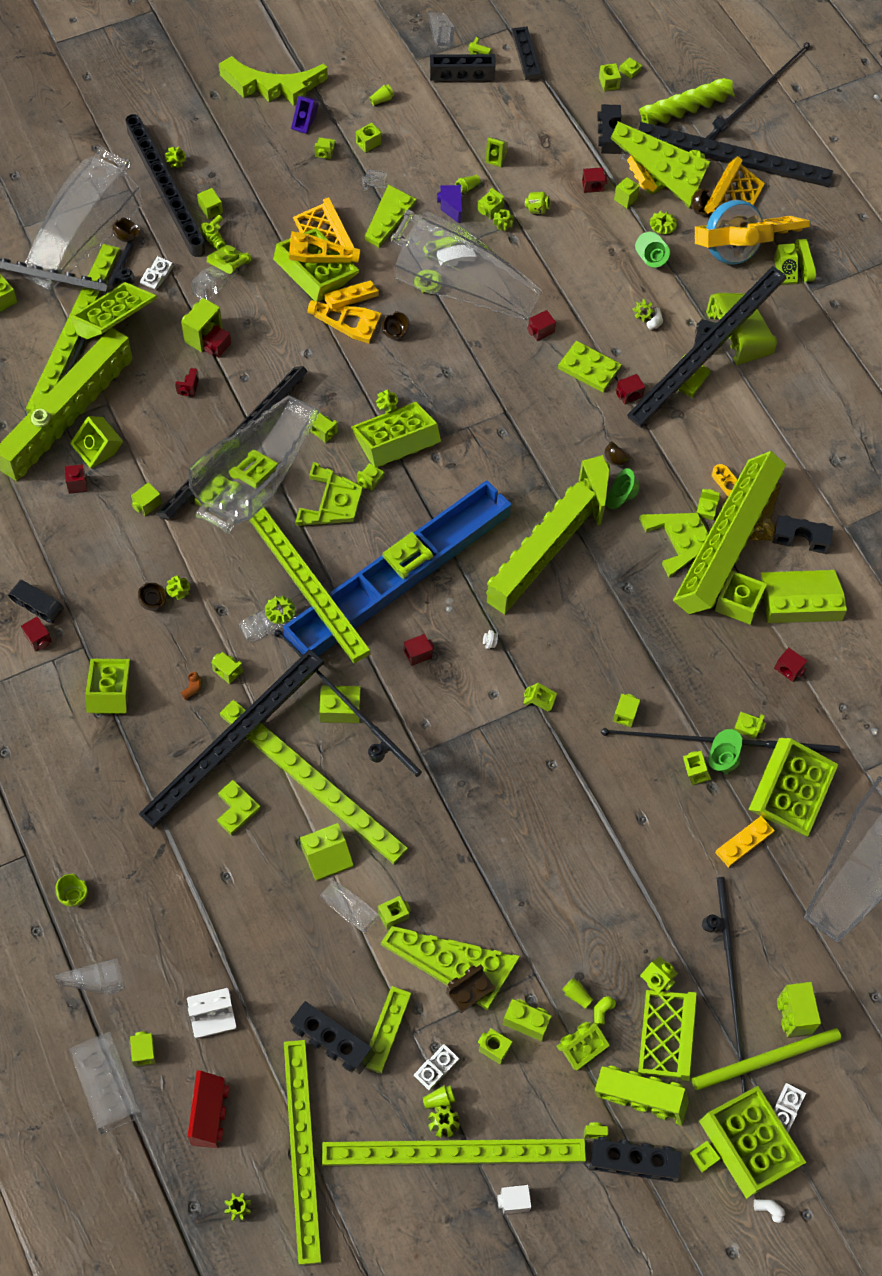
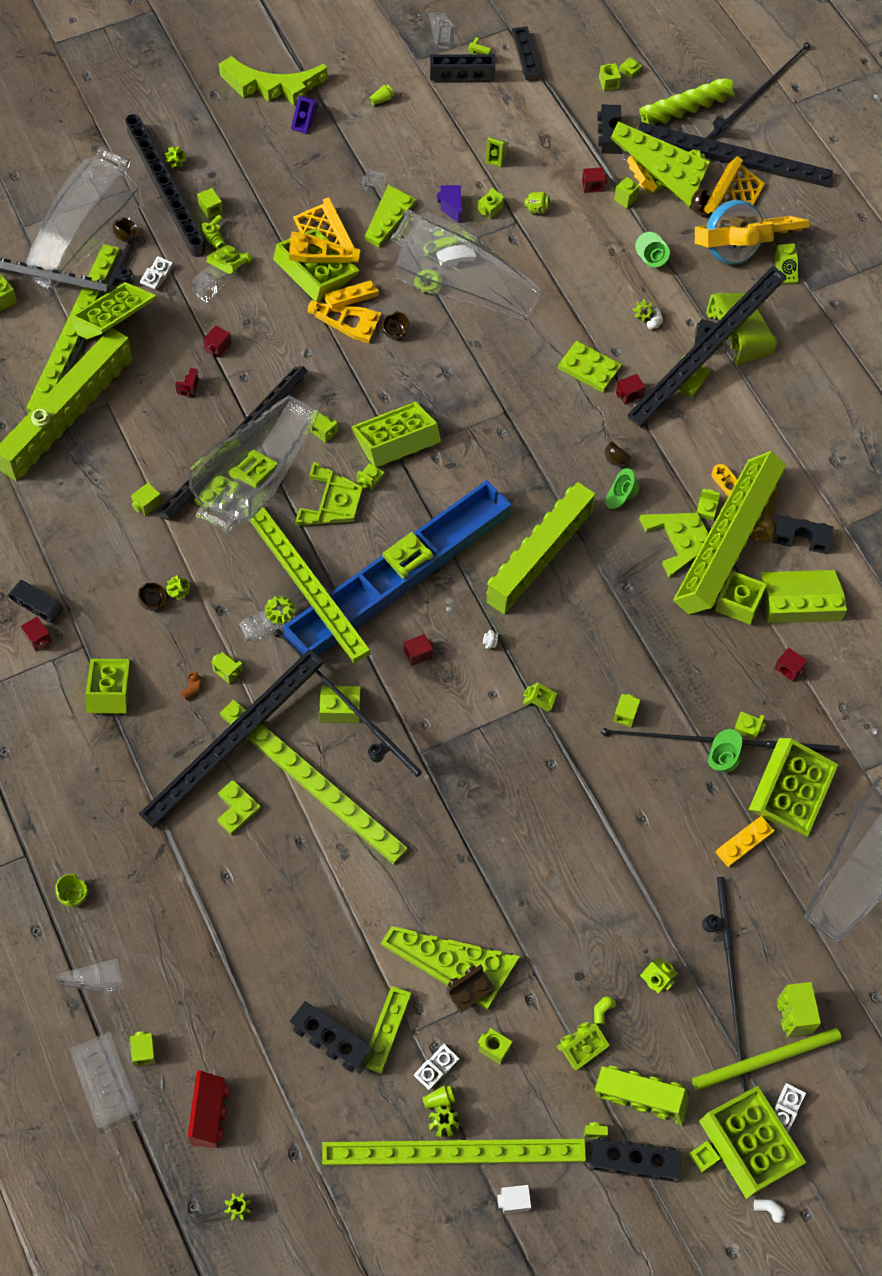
(75, 478): dark red brick -> none
(96, 441): lime slope -> none
(200, 322): lime brick -> none
(211, 1013): white bracket -> none
(302, 1153): lime plate -> none
(324, 148): lime bracket -> none
(326, 852): lime slope -> none
(349, 906): clear slope -> none
(368, 137): lime brick -> none
(387, 401): lime gear -> none
(396, 904): lime brick -> none
(468, 183): lime cone -> none
(503, 219): lime gear -> none
(527, 1019): lime brick -> none
(541, 325): dark red brick -> none
(576, 992): lime cone -> none
(594, 476): lime slope -> none
(668, 227): lime gear -> none
(686, 1037): lime fence -> none
(696, 767): lime brick -> none
(805, 260): lime beam -> none

